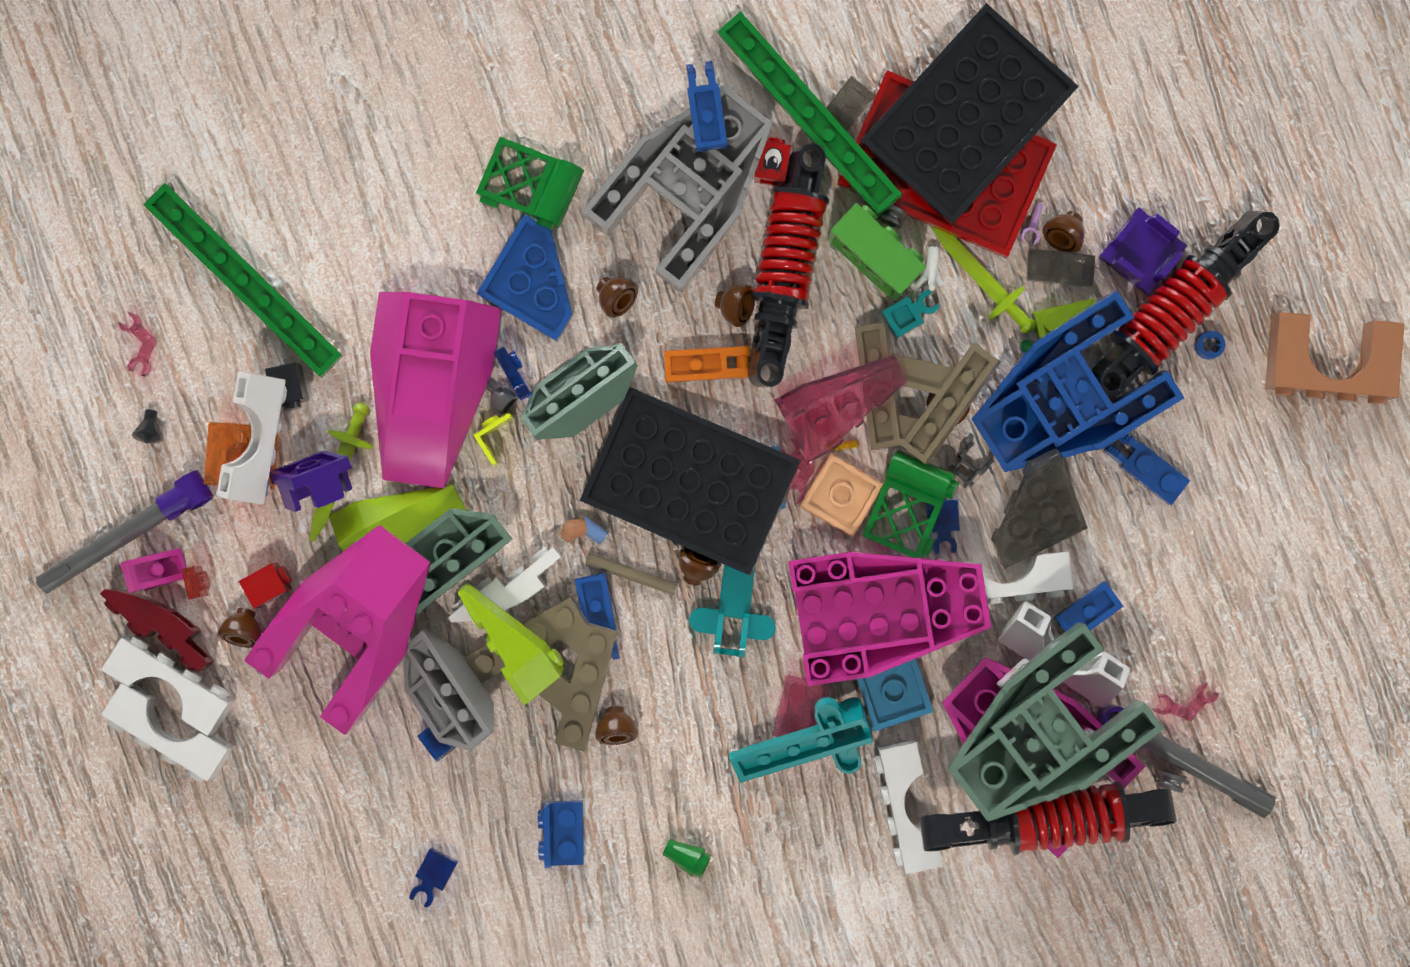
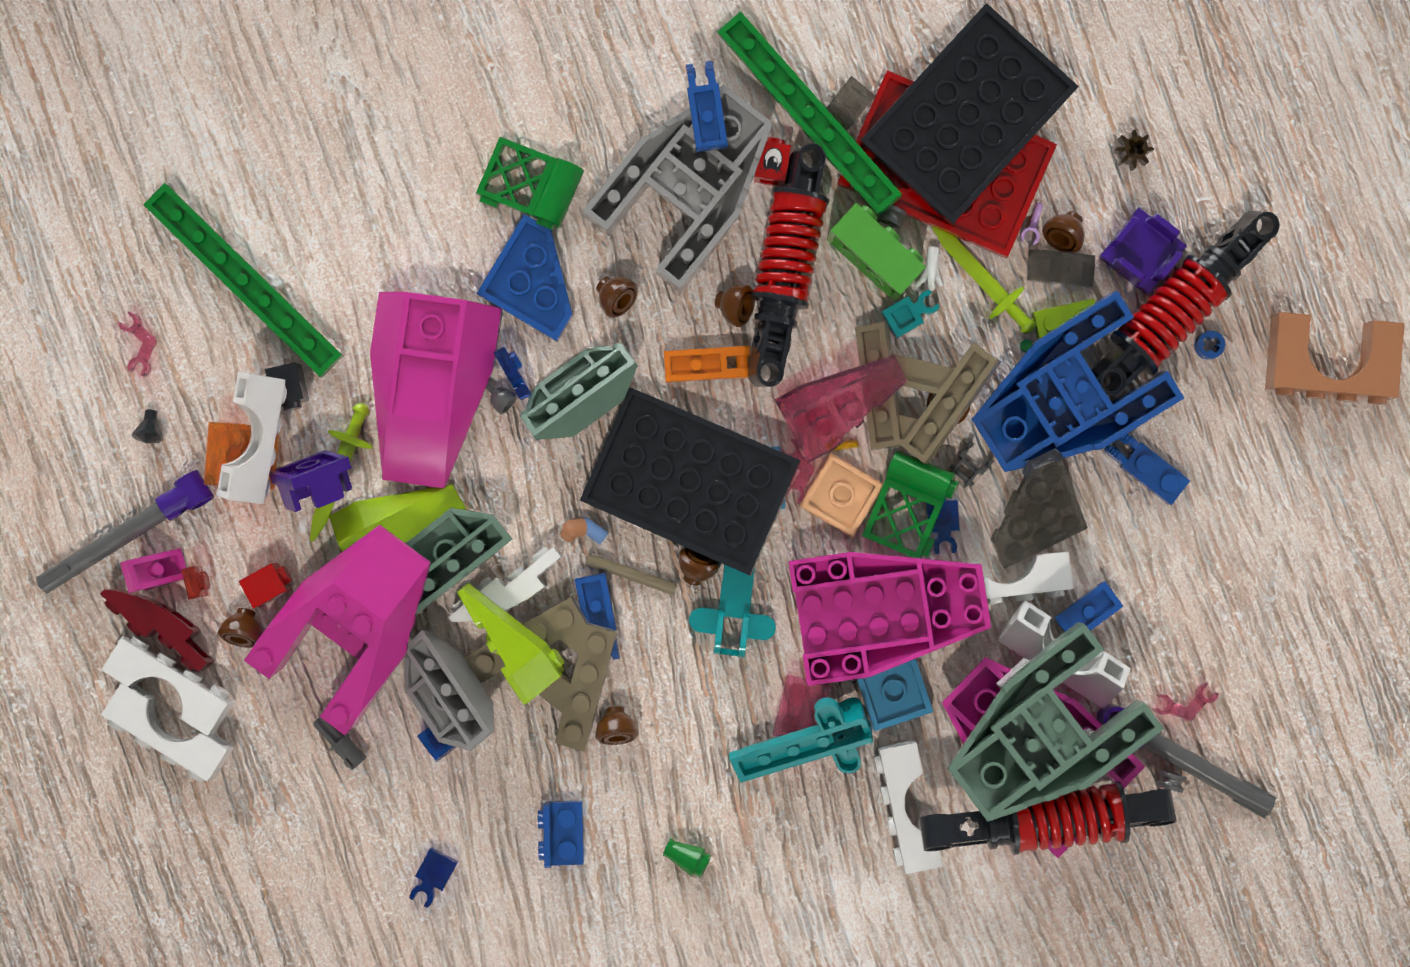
(340, 743): none -> dark grey axle
(490, 426): neon yellow bracket -> none
(1137, 141): none -> dark brown gear

